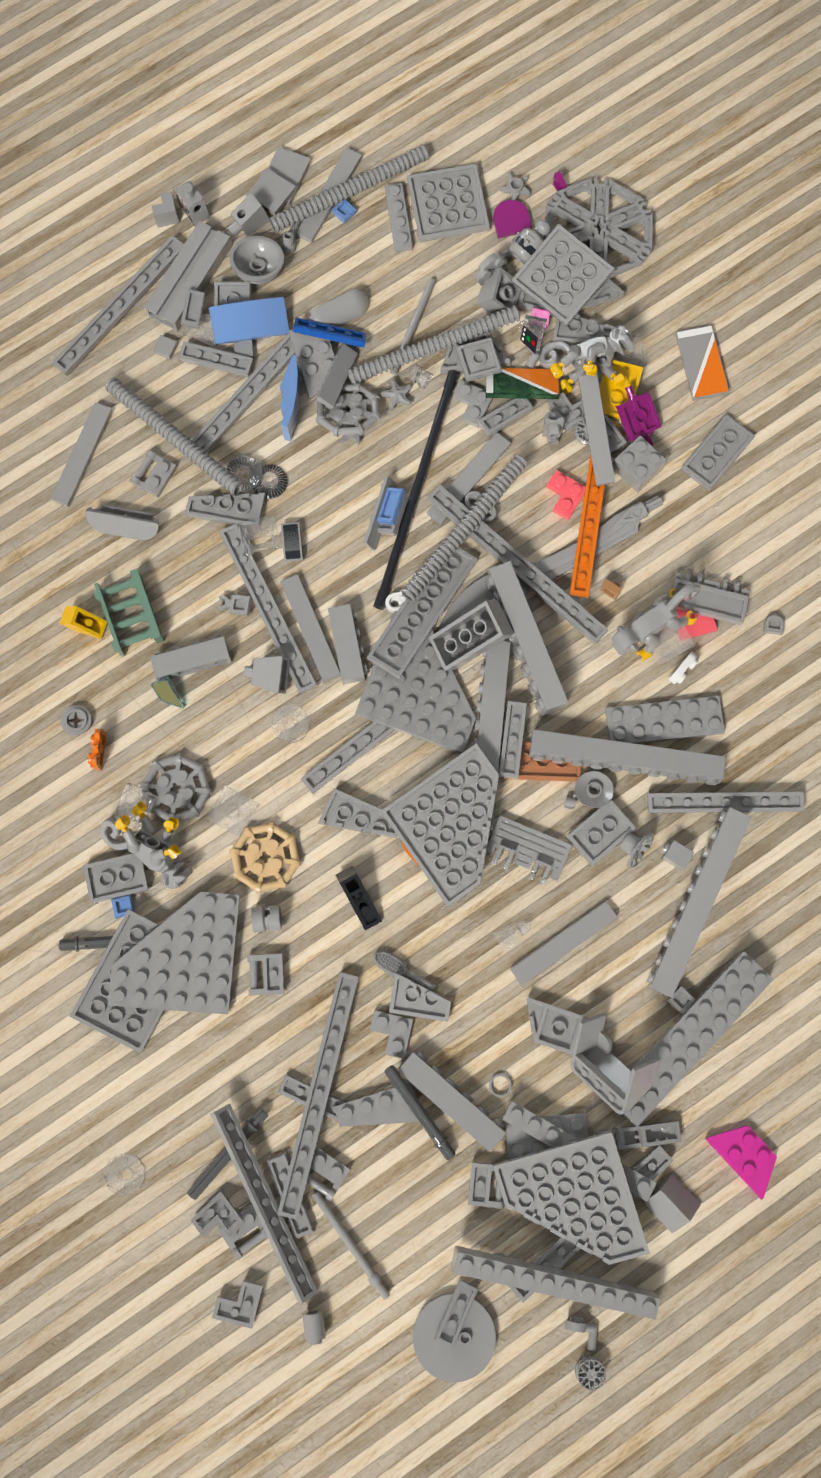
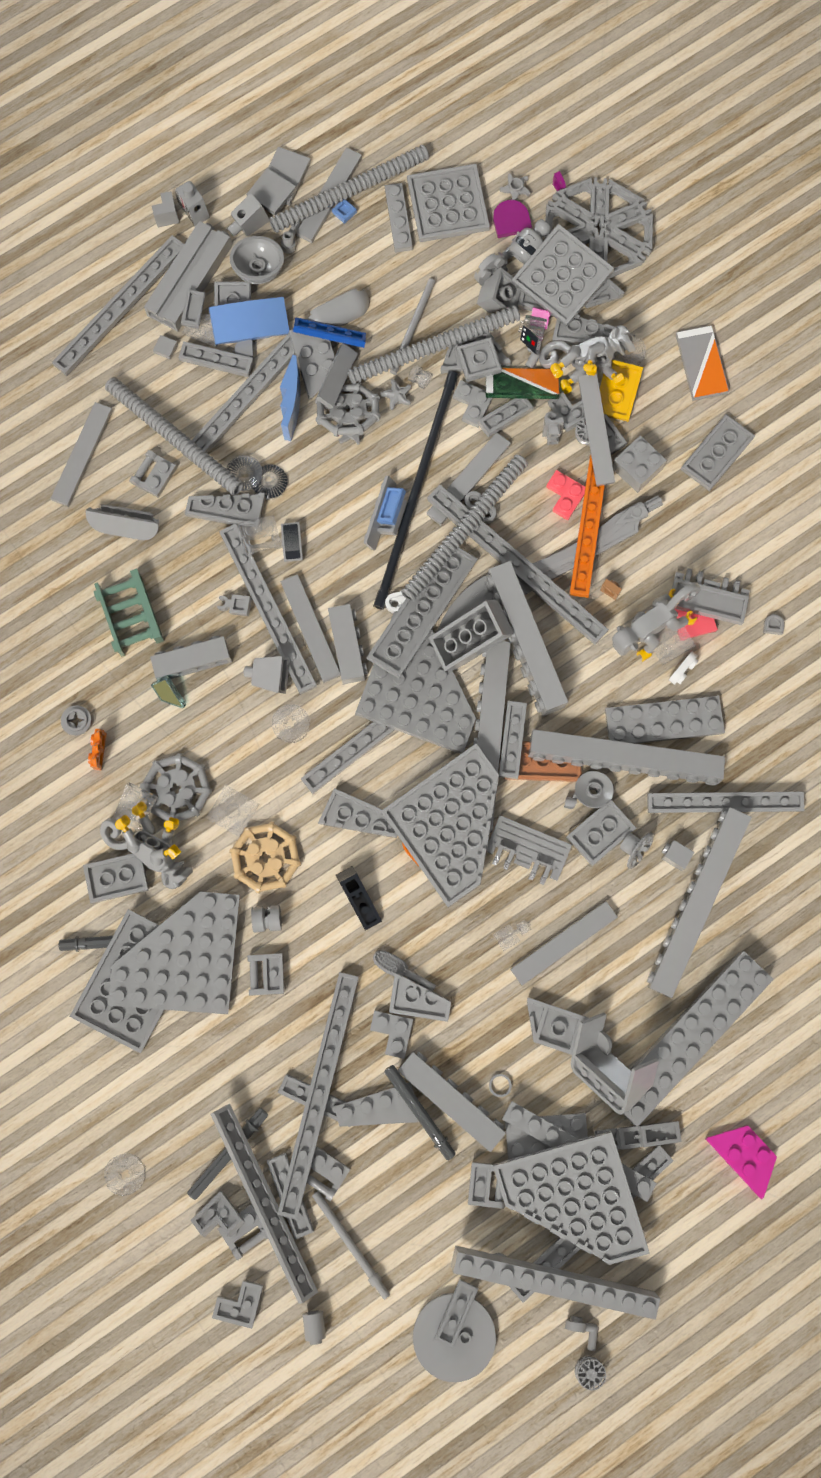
(83, 621): yellow slope -> none
(121, 905): medium blue tile -> none
(638, 416): magenta plate -> none
(672, 1204): light grey slope -> none
(681, 1000): light grey plate -> none

